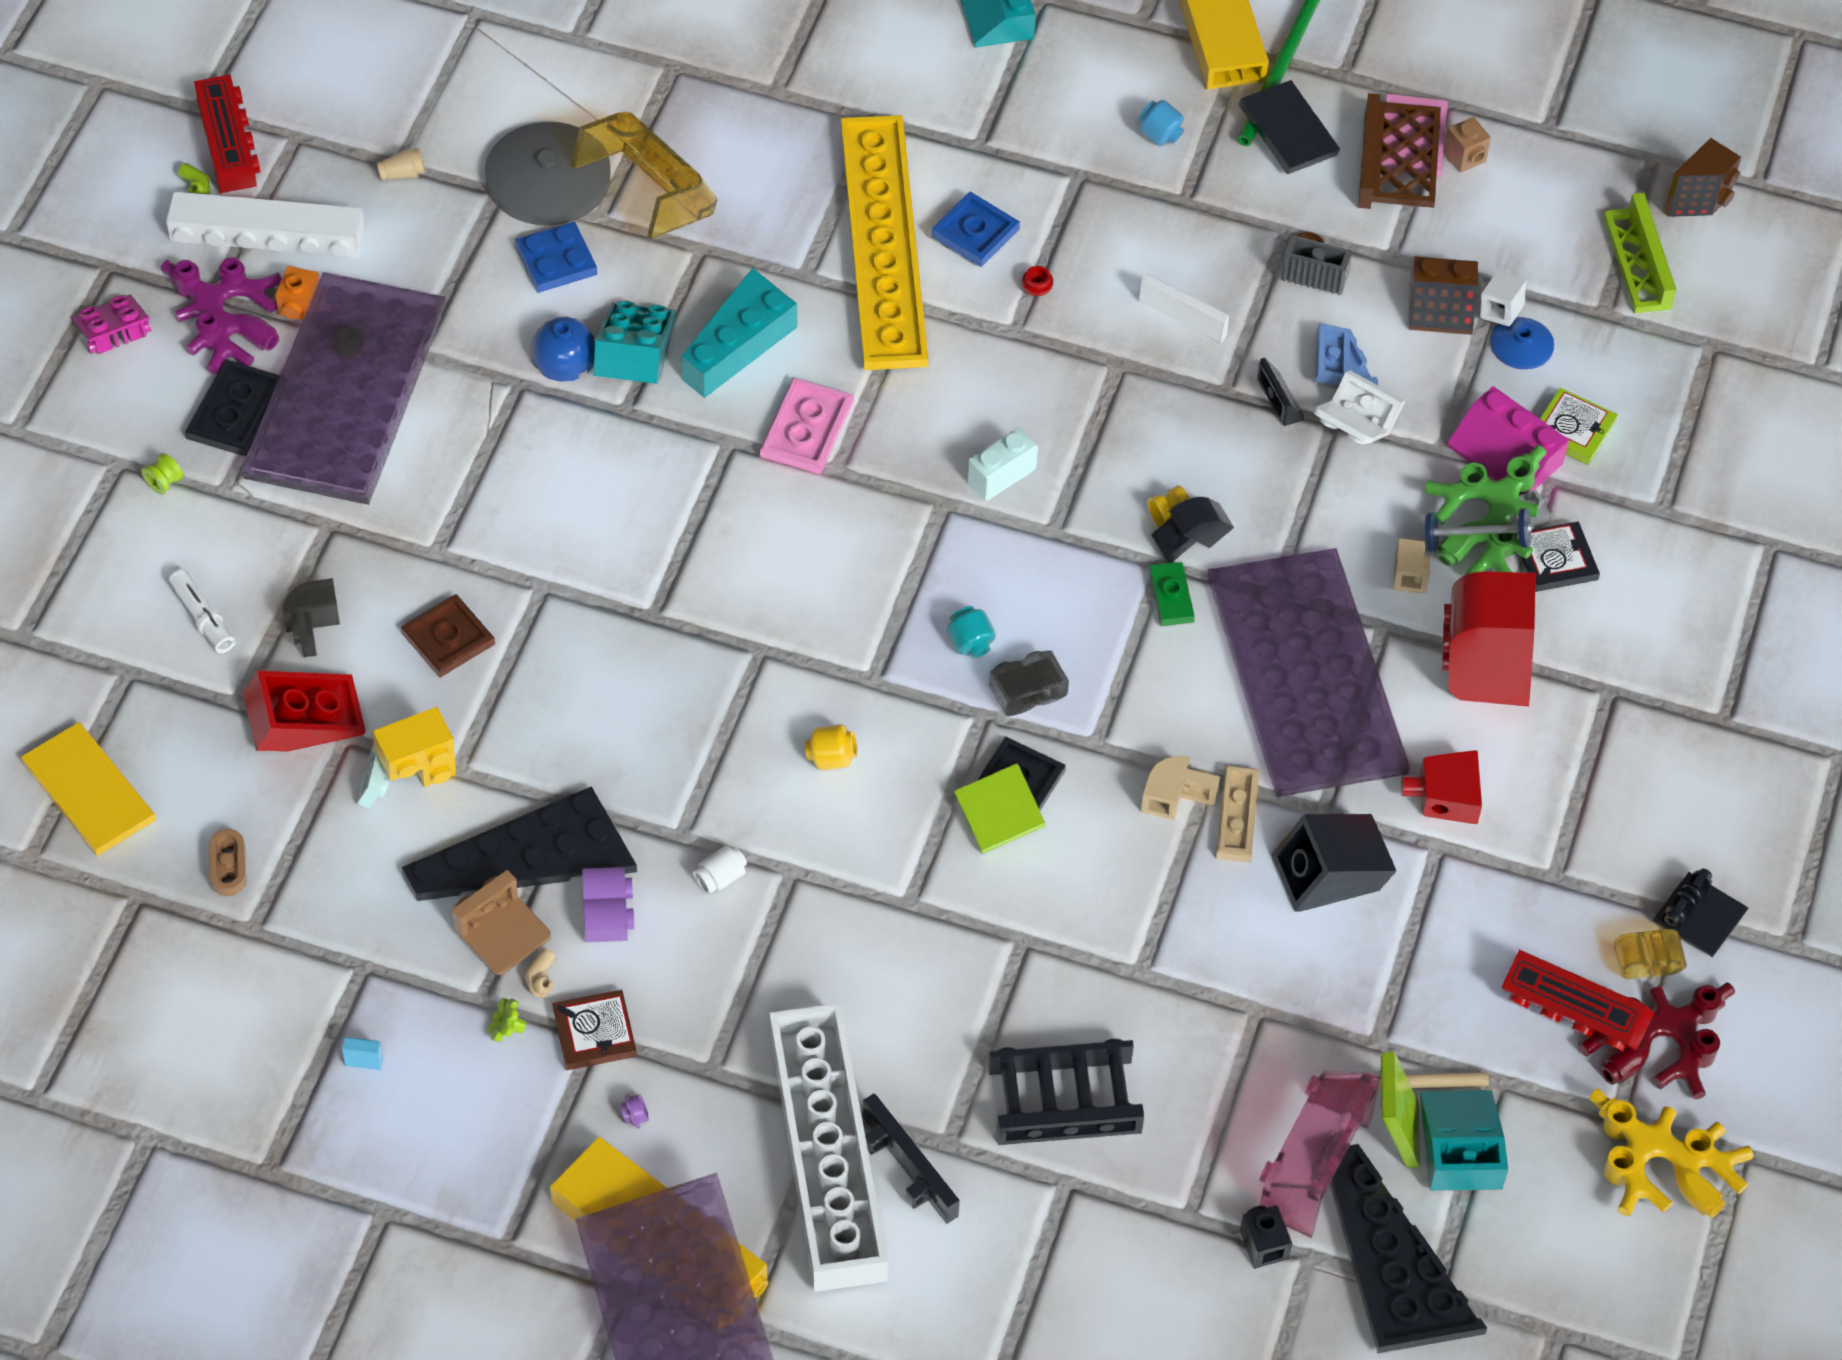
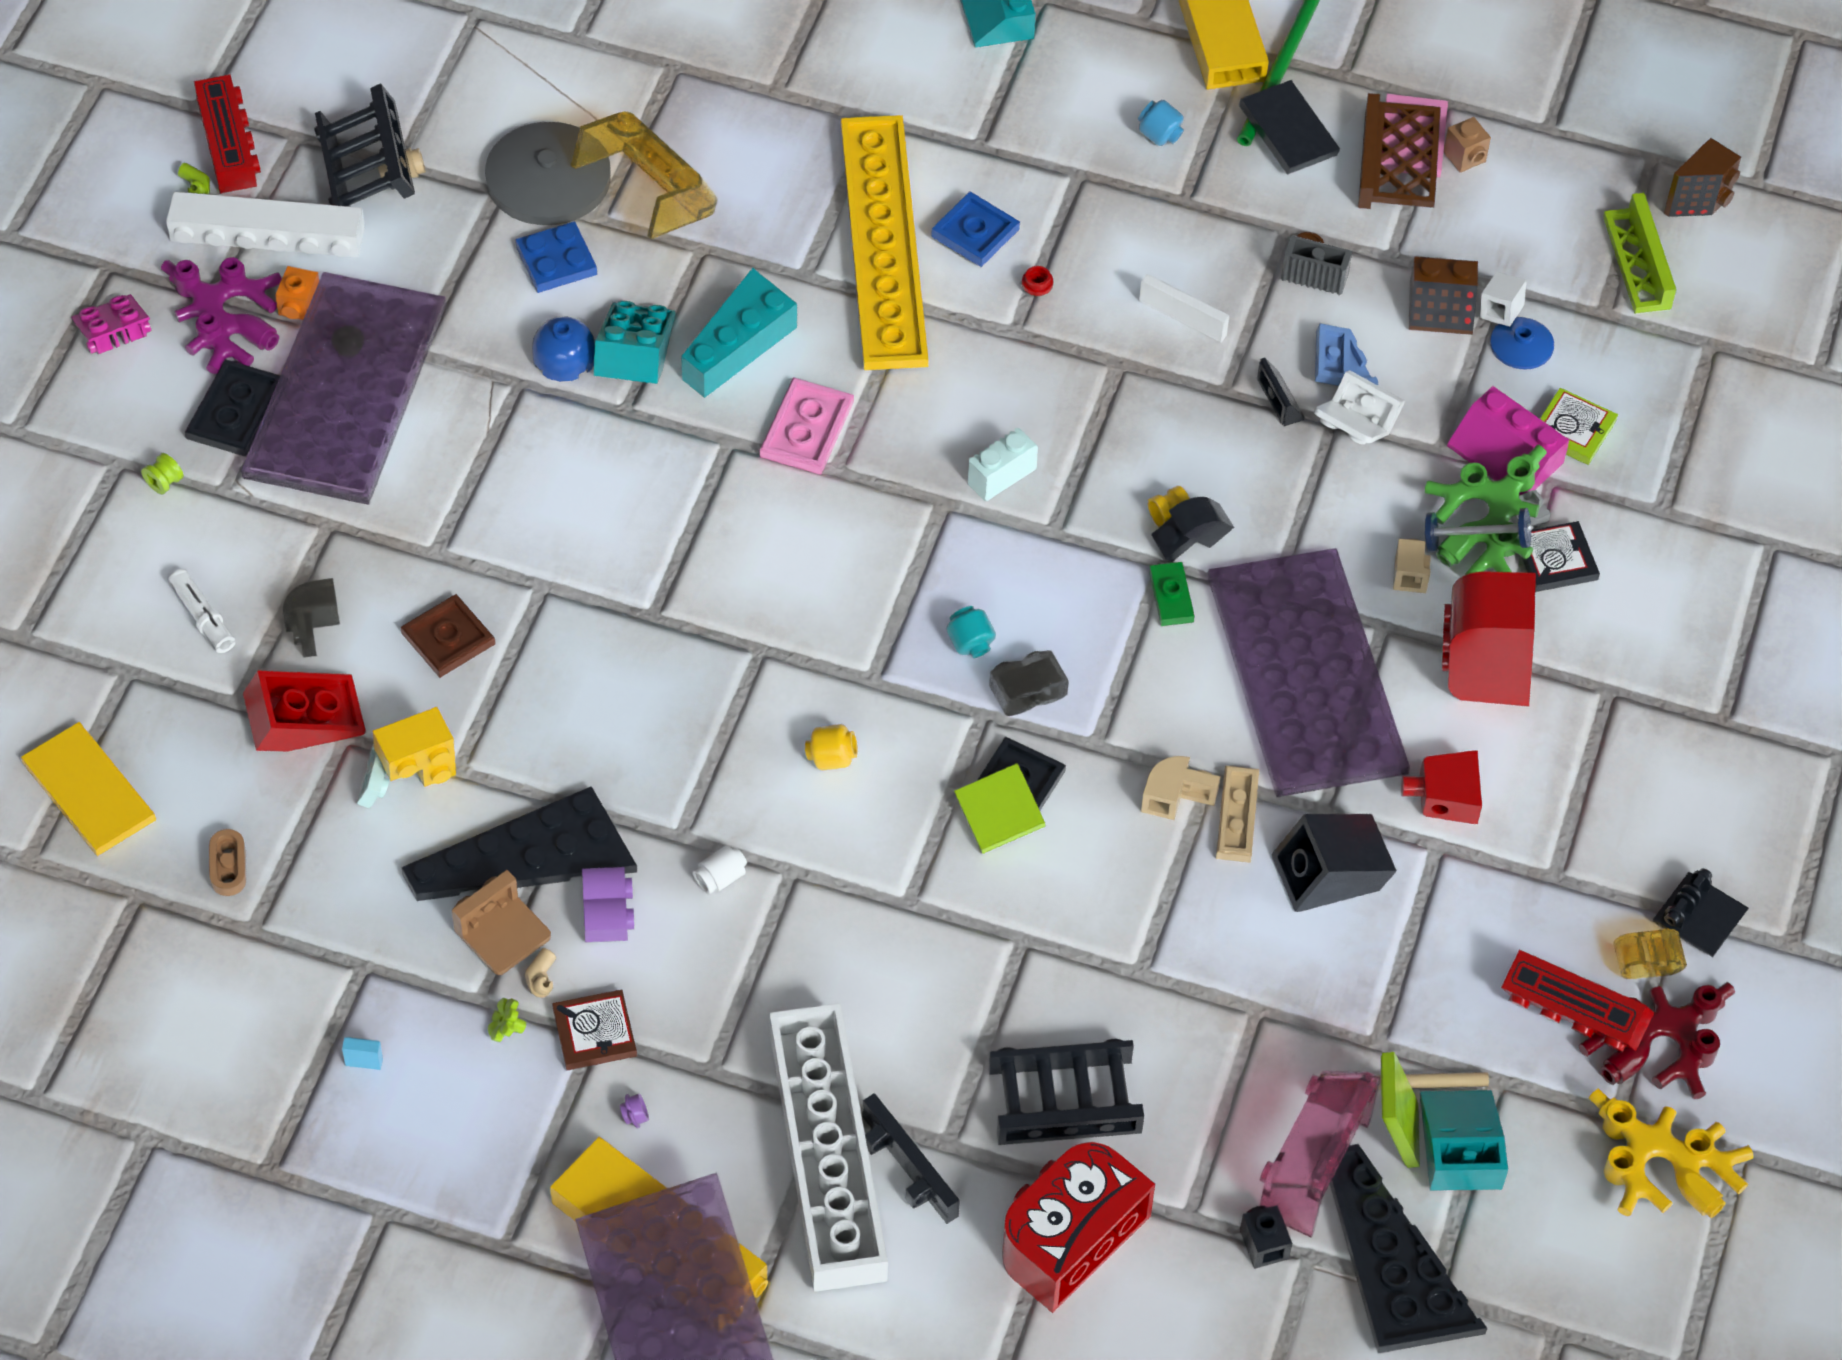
(392, 154): none -> black fence
(1073, 1220): none -> red brick

